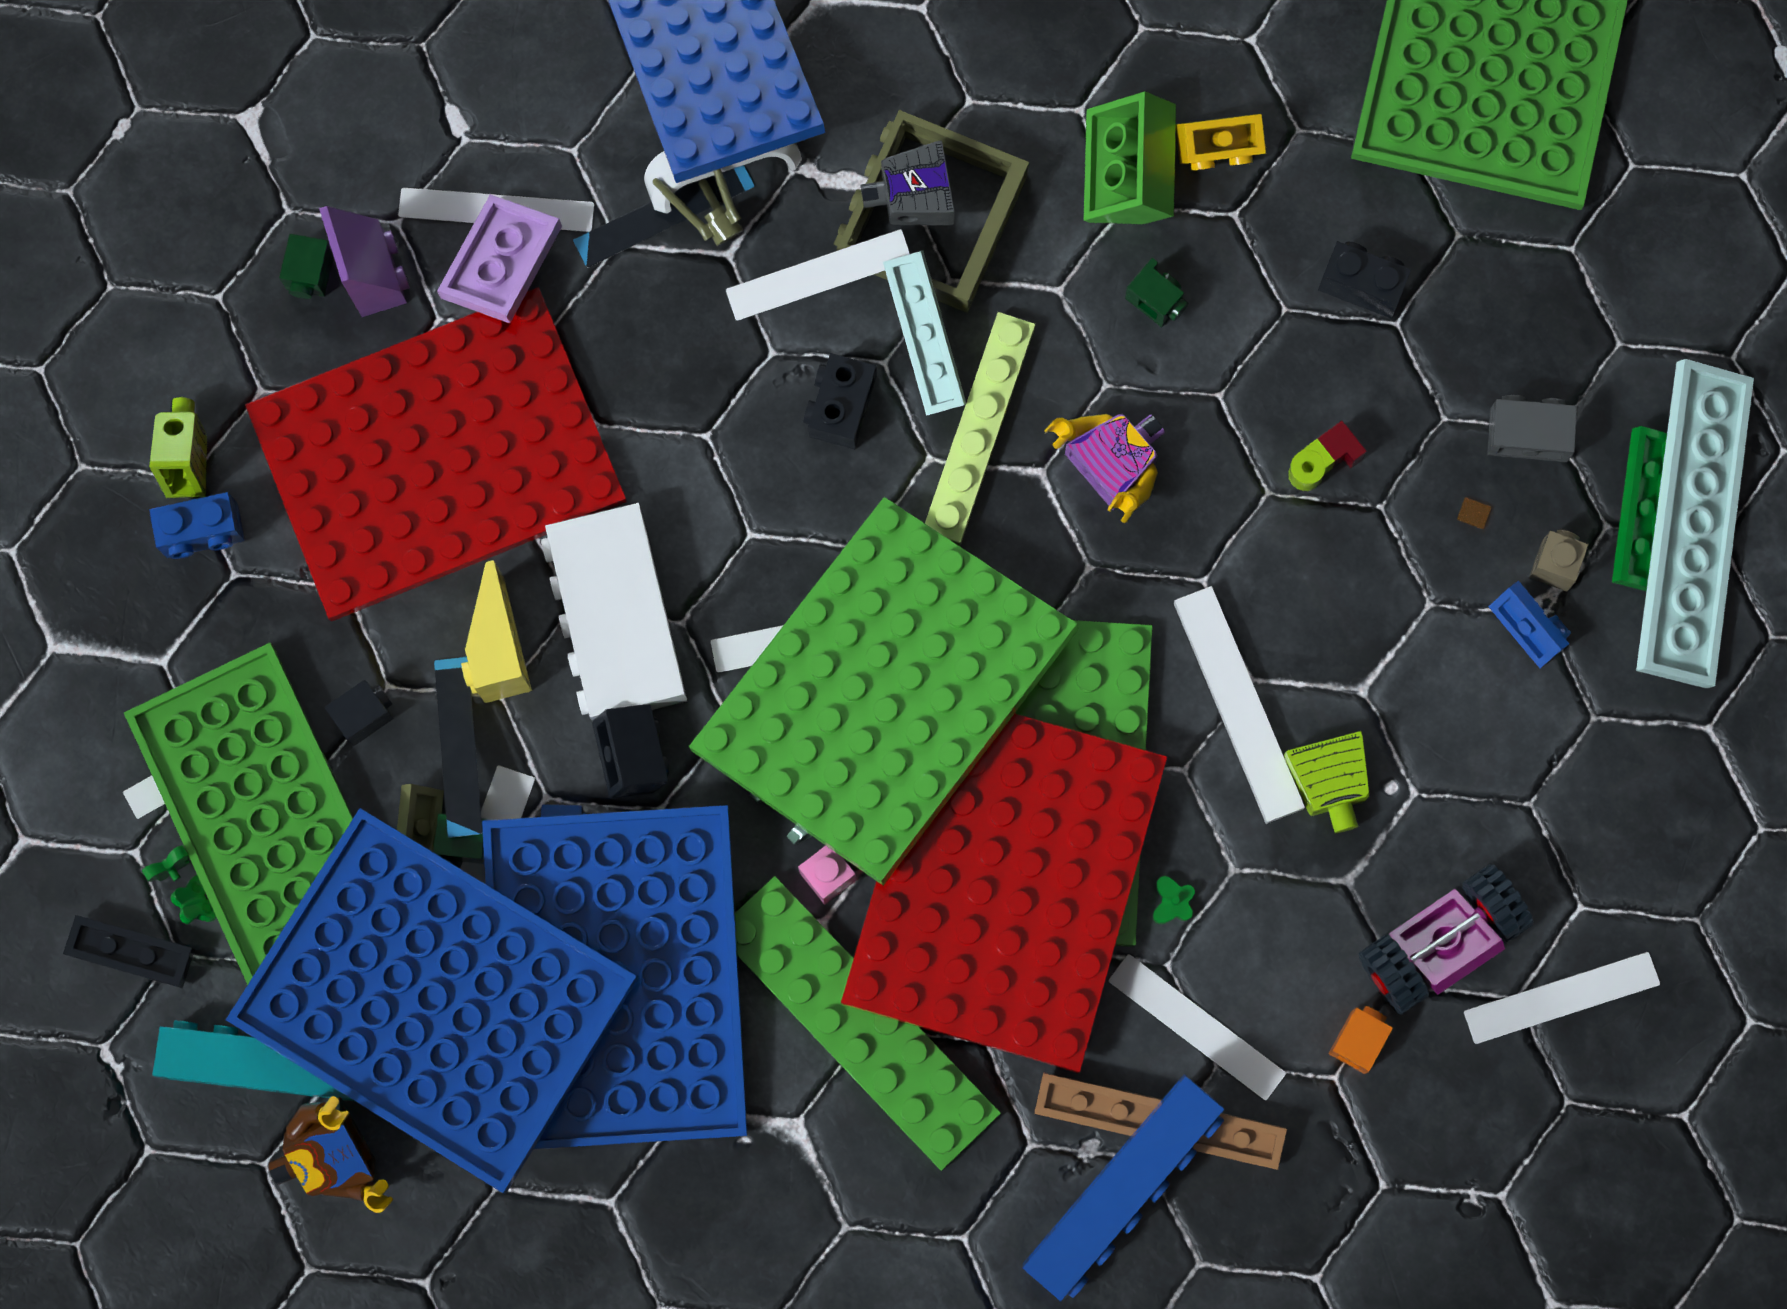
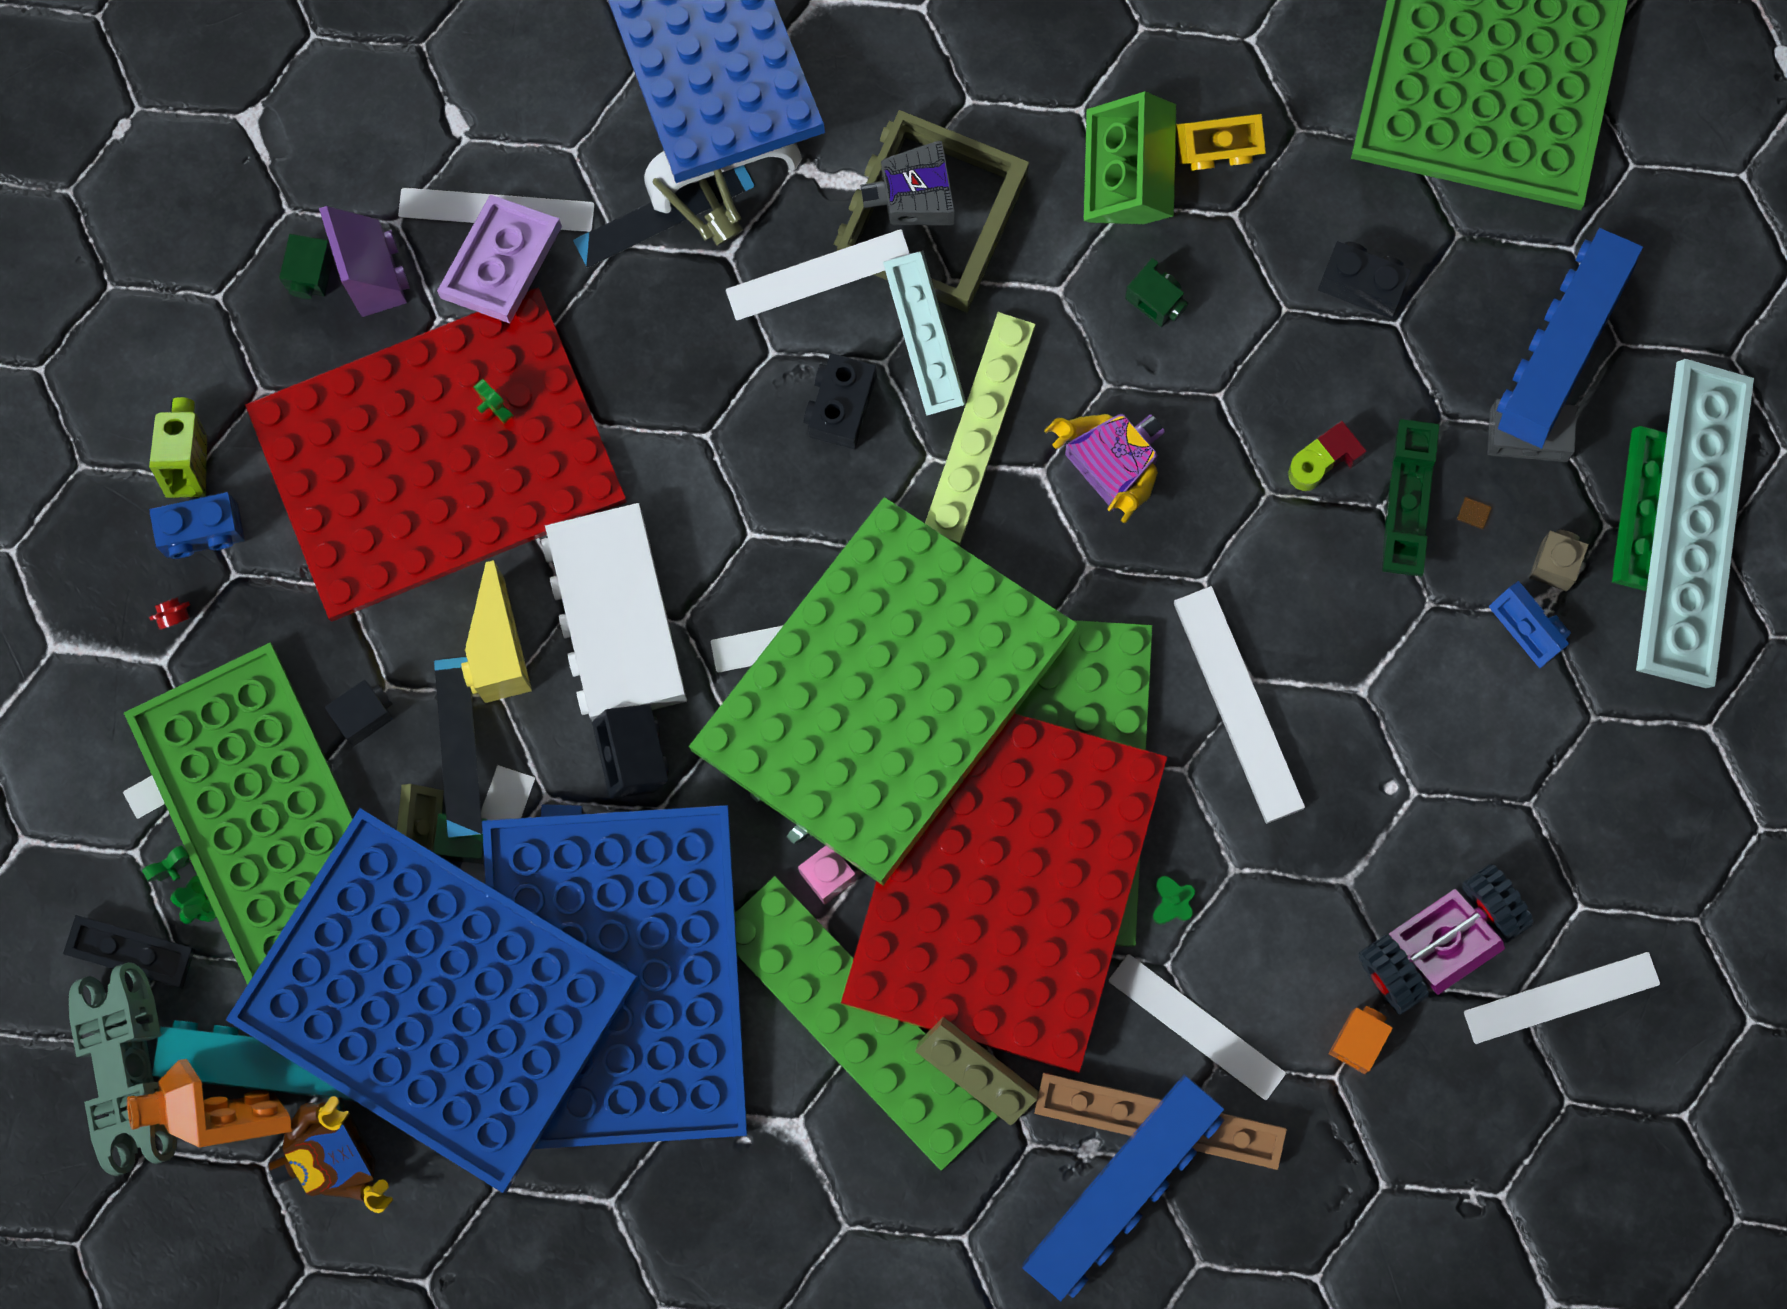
(119, 1064): none -> sand green piece
(170, 613): none -> red plate
(208, 1121): none -> orange plate
(492, 400): none -> green piece
(977, 1071): none -> olive plate
(1331, 778): lime torso -> none
(1409, 498): none -> dark green slope
(1569, 337): none -> blue brick

